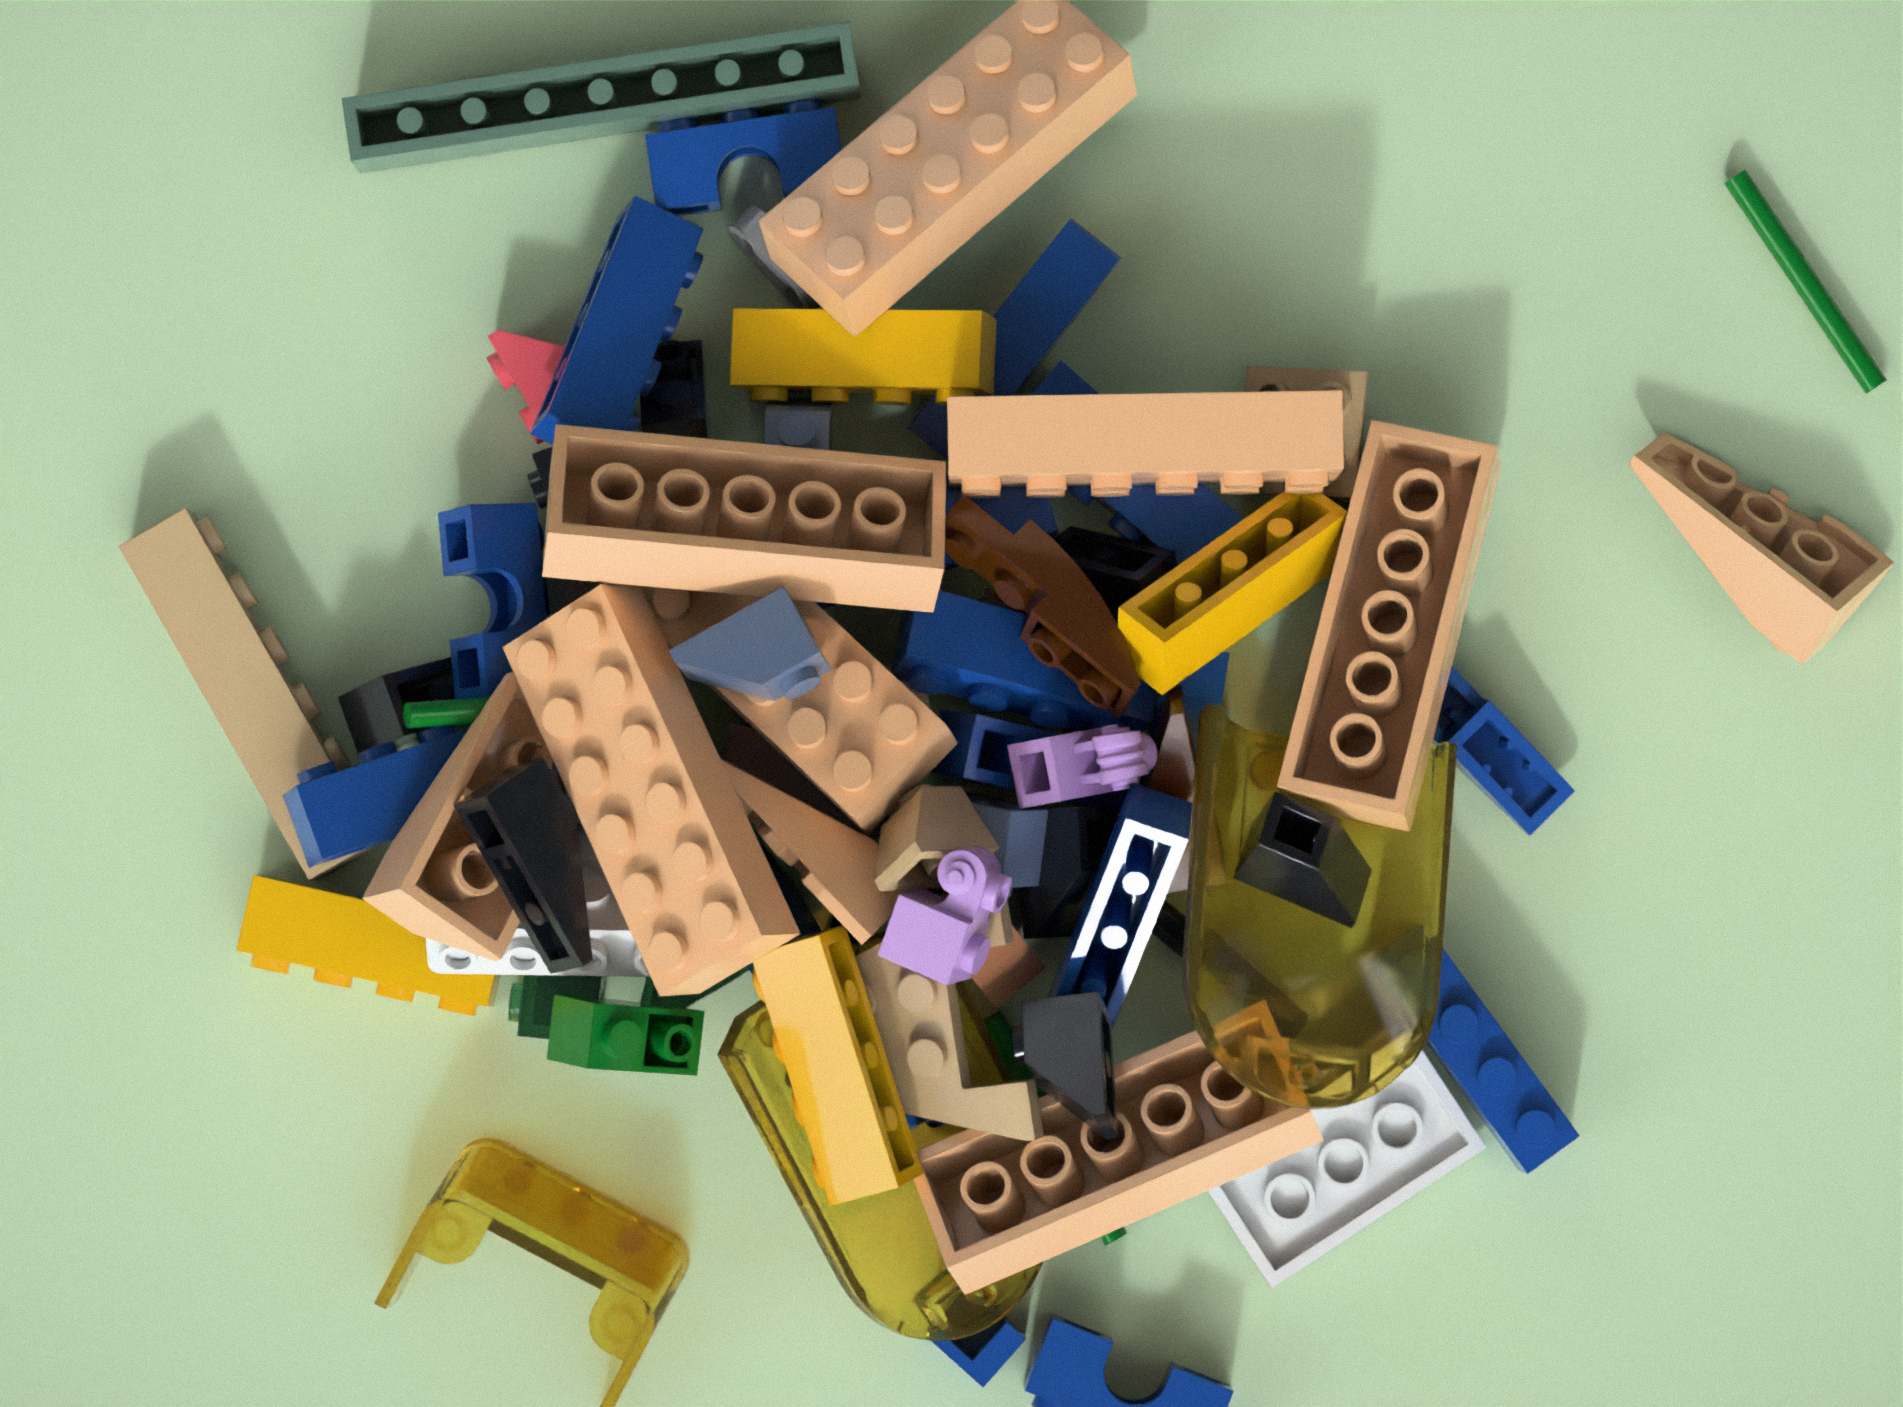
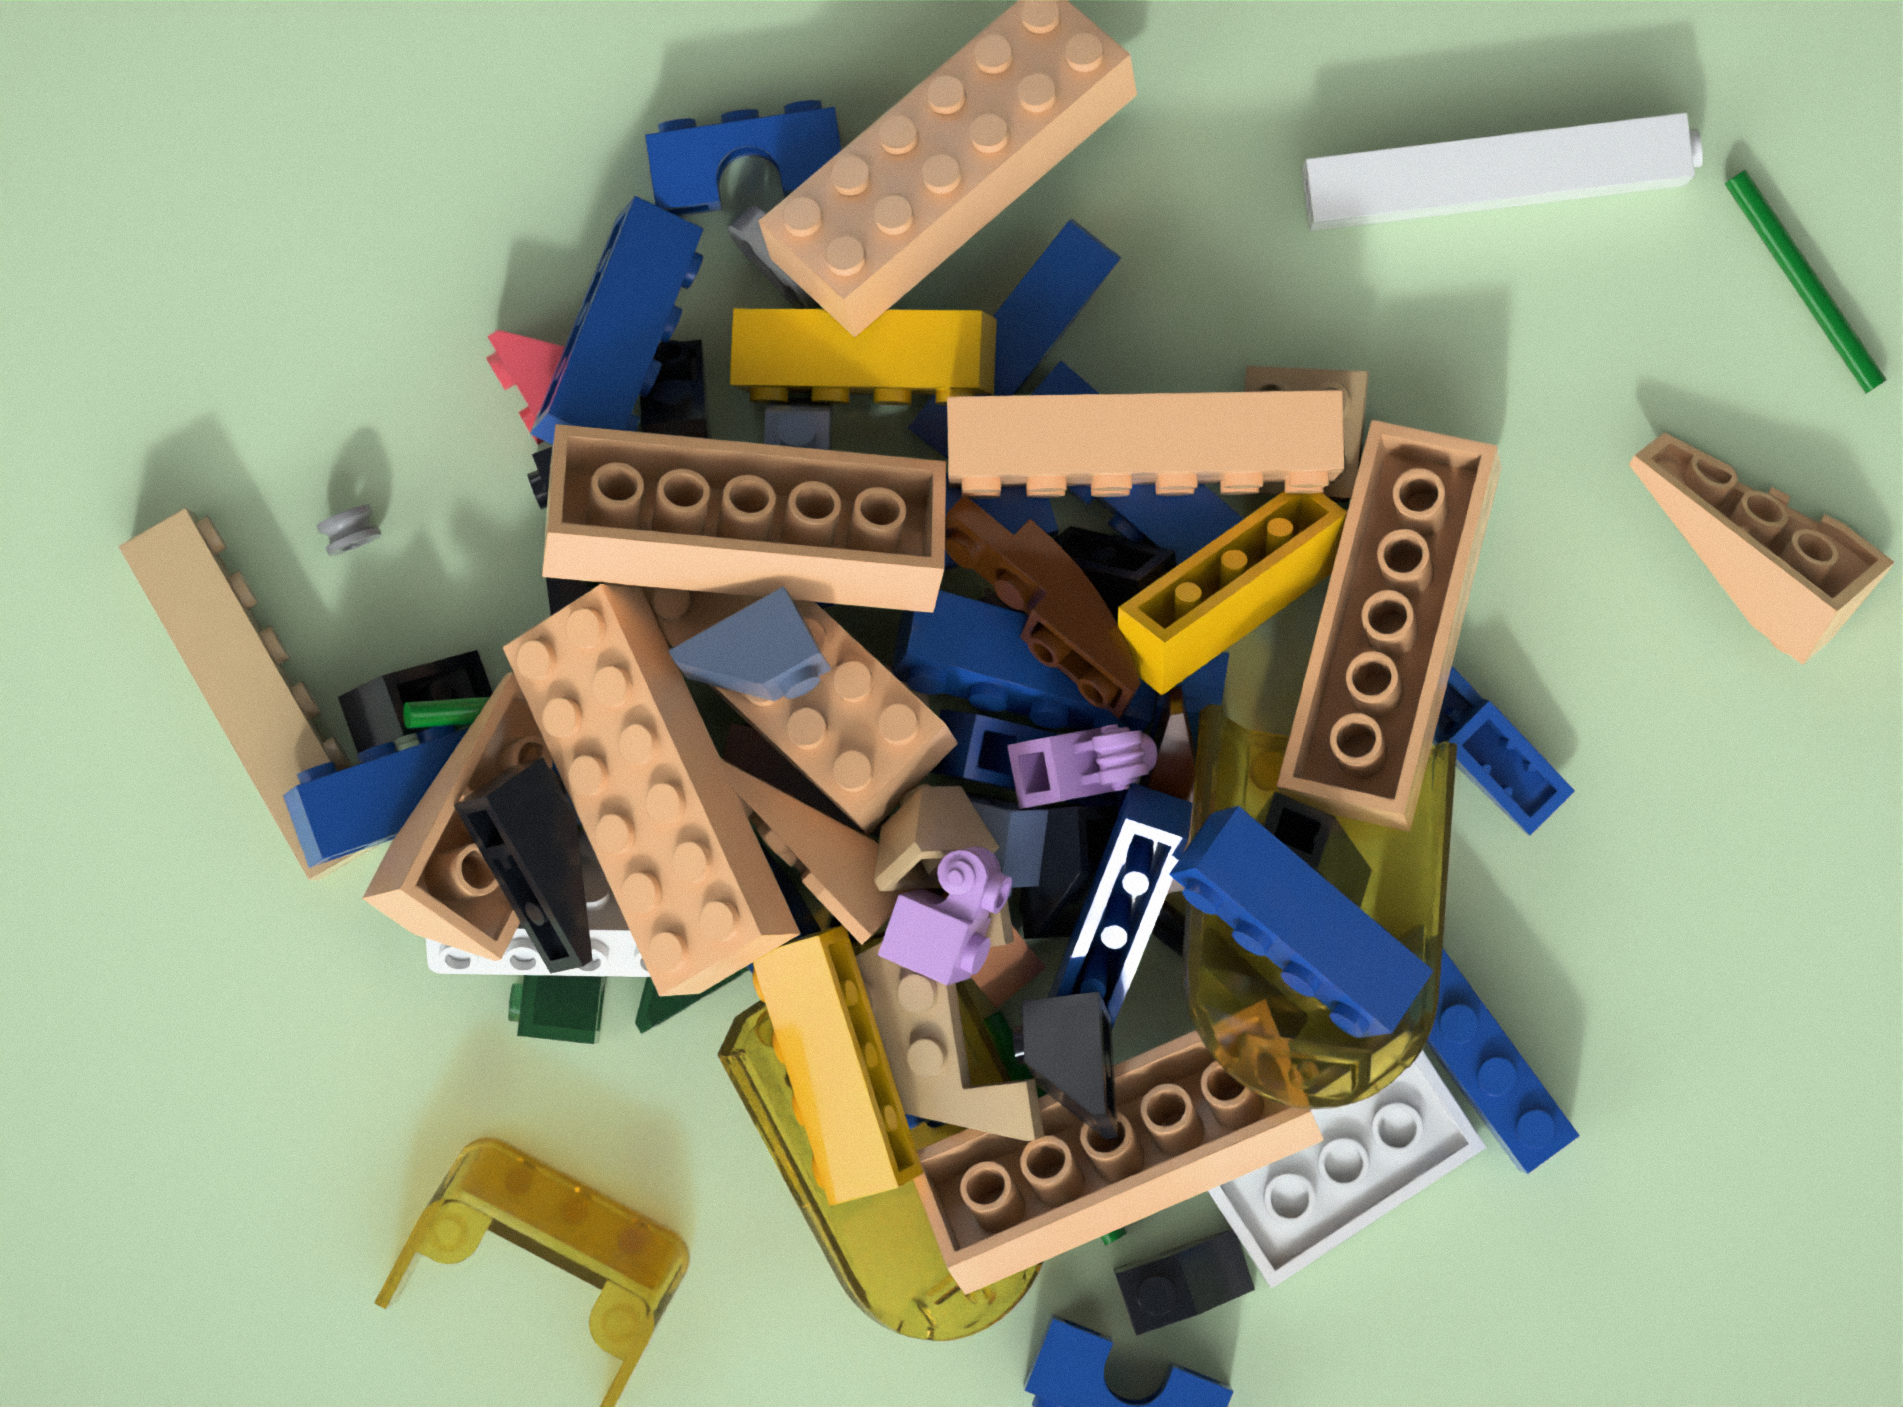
(347, 940): yellow brick -> none
(349, 530): none -> light grey bush
(502, 553): blue arch -> none
(599, 97): sand green brick -> none
(625, 1035): green slope -> none
(985, 1351): blue panel -> none
(1183, 1281): none -> black slope
(1300, 923): none -> blue brick
(1500, 171): none -> white brick

